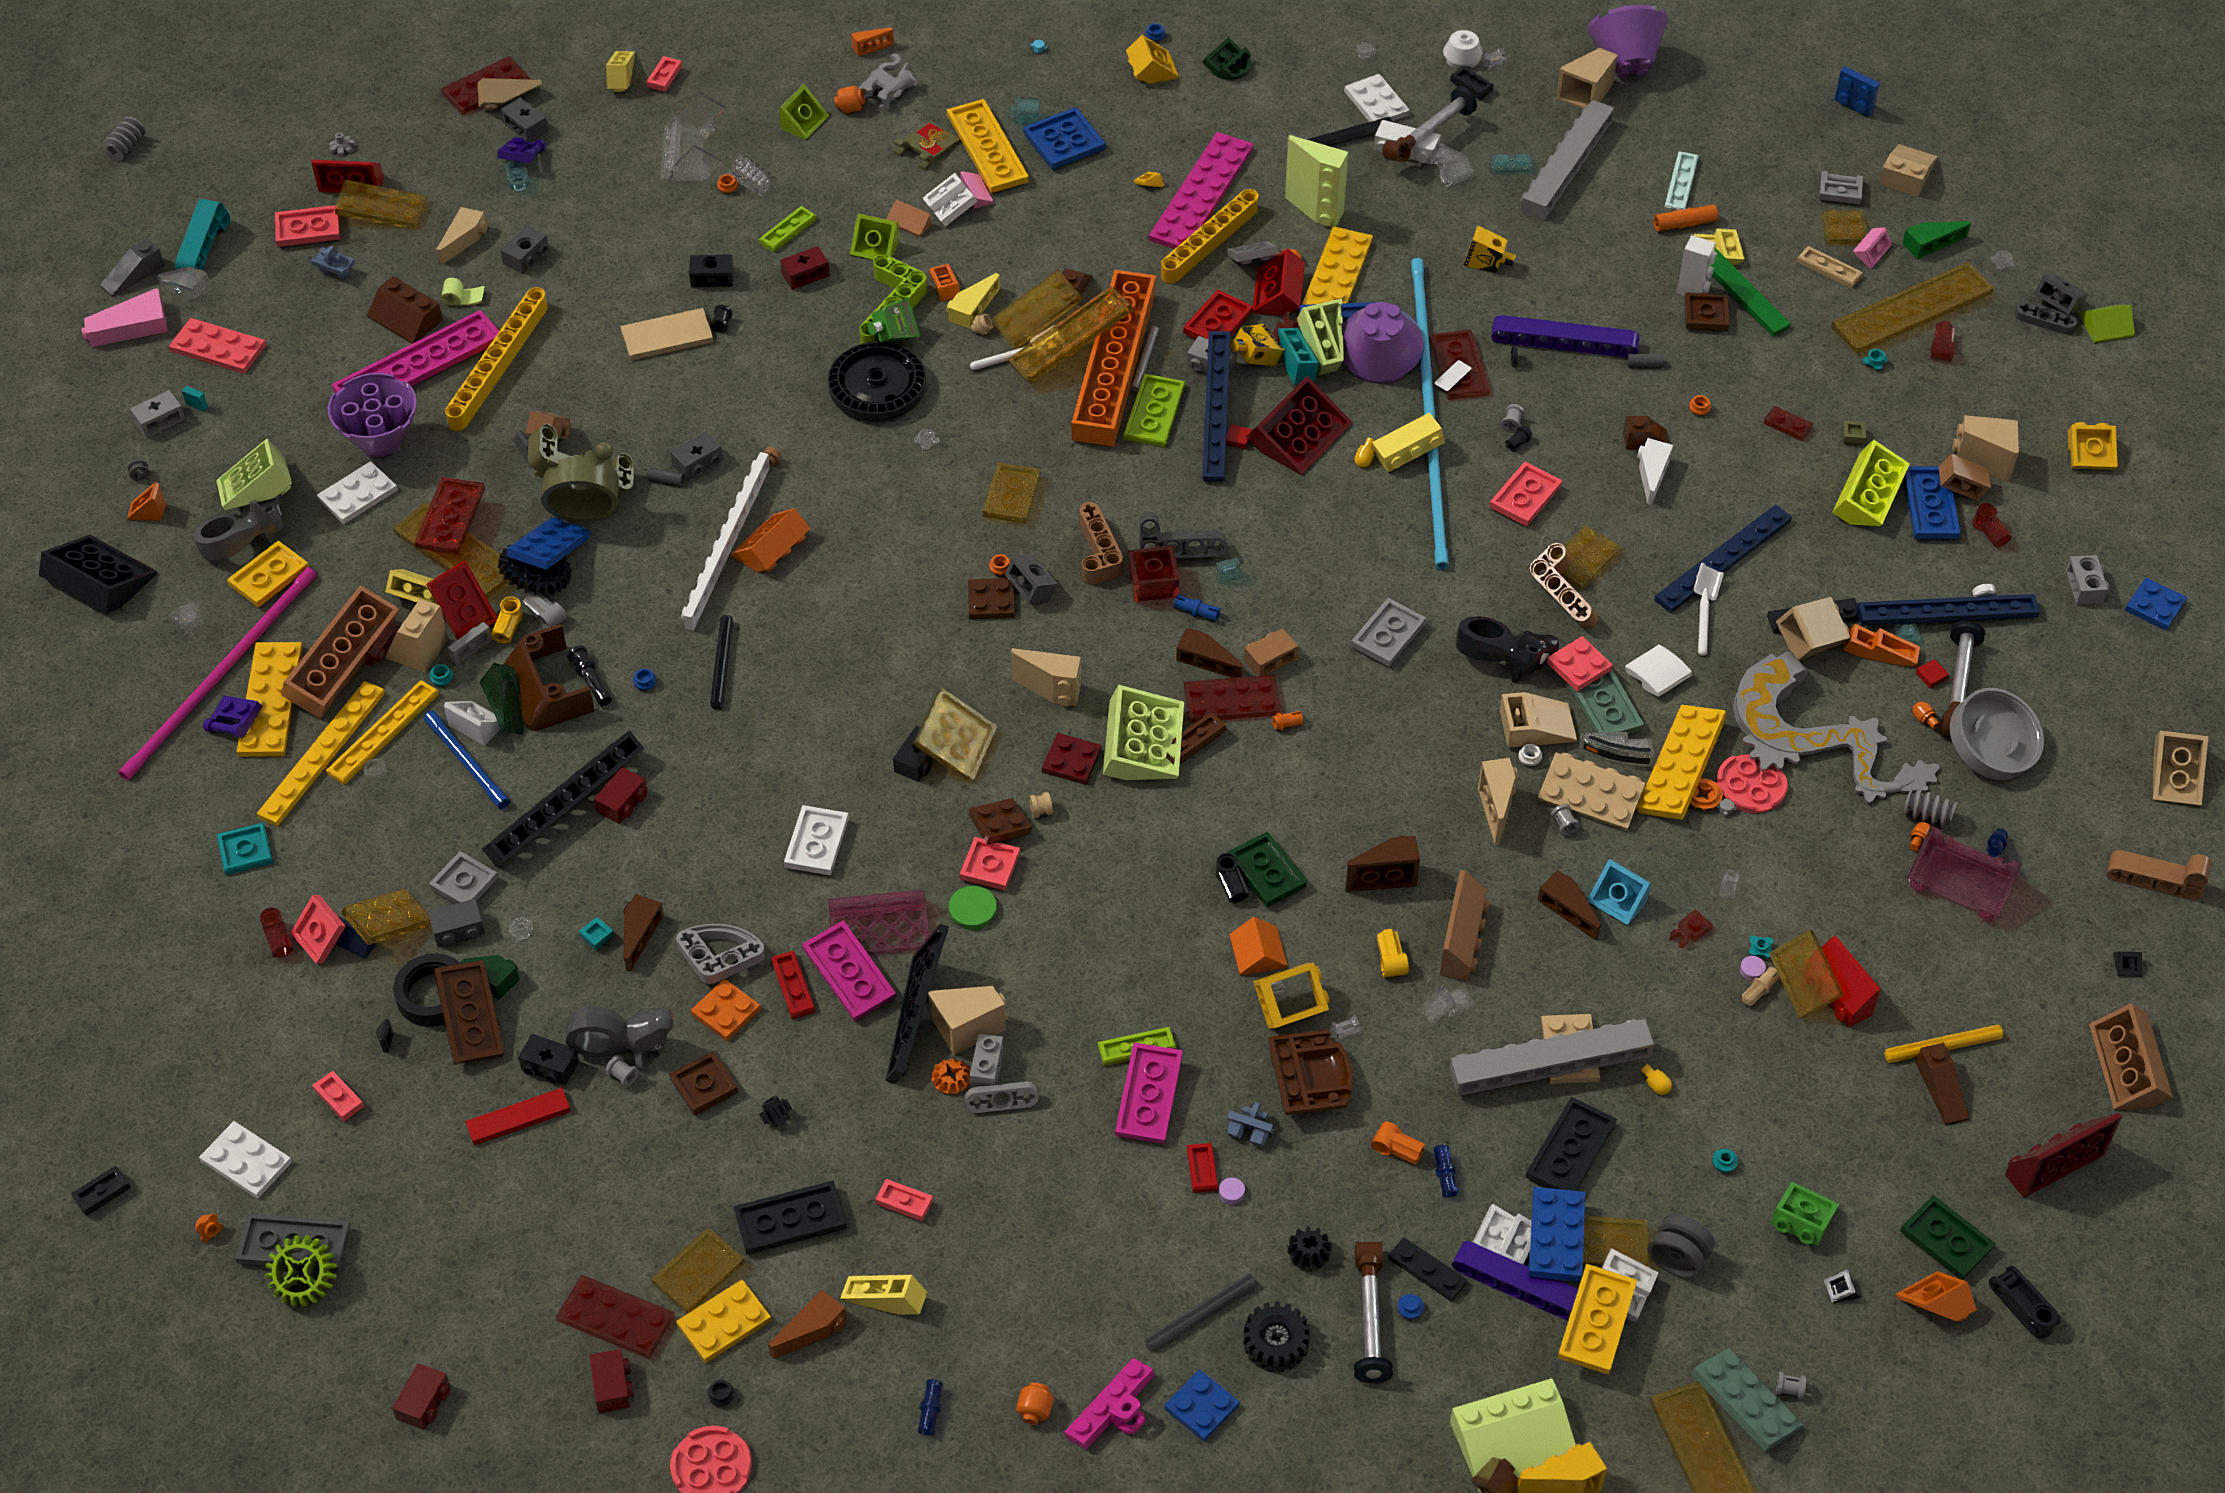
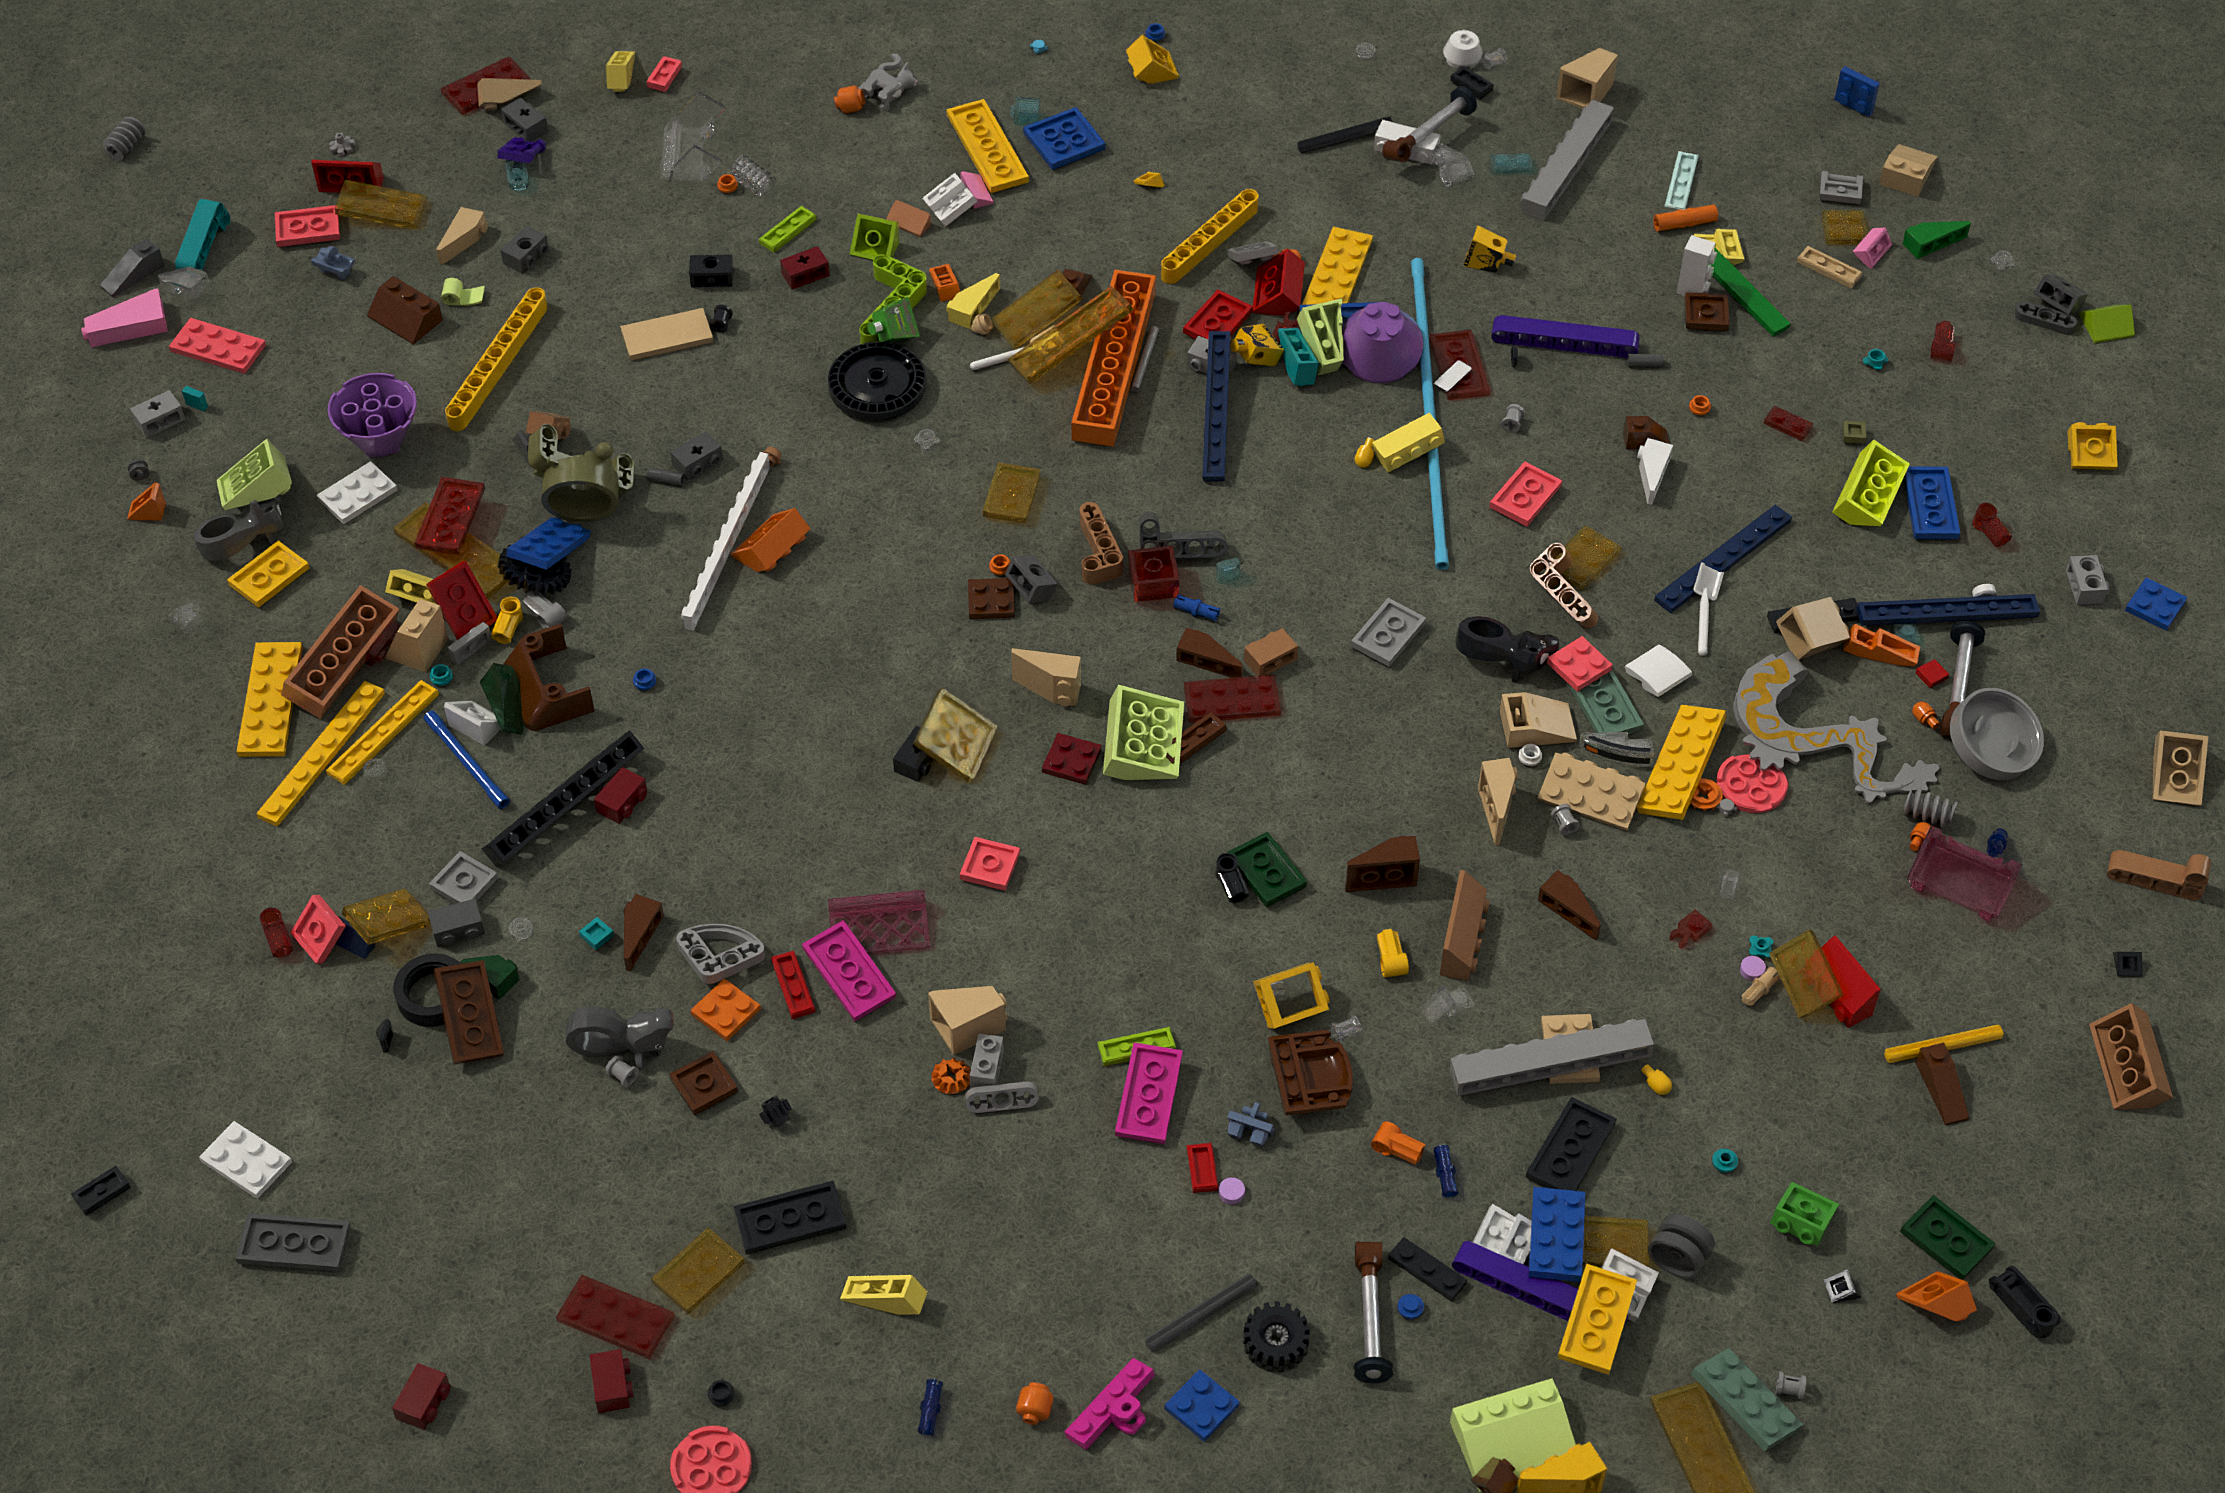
(95, 572): black slope -> none
(136, 762): dark pink piece -> none
(208, 1226): orange plate -> none
(233, 710): dark purple plate -> none
(244, 848): teal tile -> none
(292, 1278): lime gear -> none
(338, 1096): coral plate -> none
(434, 352): dark pink plate -> none
(517, 1116): red tile -> none
(548, 1059): black brick -> none
(586, 668): black pin -> none
(721, 662): black axle -> none
(723, 1321): yellow plate -> none
(802, 113): lime slope -> none
(812, 1324): dark orange slope -> none
(816, 840): white plate -> none
(865, 42): orange slope -> none
(904, 1200): coral plate -> none
(915, 997): black wing -> none
(929, 142): olive flag -> none
(972, 907): bright green tile -> none
(1000, 821): reddish brown plate -> none
(1041, 805): tan wheel -> none
(1154, 410): lime tile -> none
(1201, 190): dark pink plate -> none
(1228, 61): dark green slope -> none
(1237, 436): red tile -> none
(1257, 947): orange slope -> none
(1286, 720): orange pin -> none
(1300, 427): dark red slope -> none
(1316, 180): yellowish green slope -> none
(1318, 1244): black gear -> none
(1376, 99): white plate -> none
(1520, 437): black pin -> none
(1620, 892): medium azure slope -> none
(1632, 34): medium lavender cone -> none
(1912, 307): clear yellow plate -> none
(1964, 477): medium nougat brick -> none
(1989, 444): tan slope -> none
(2062, 1155): dark red slope -> none

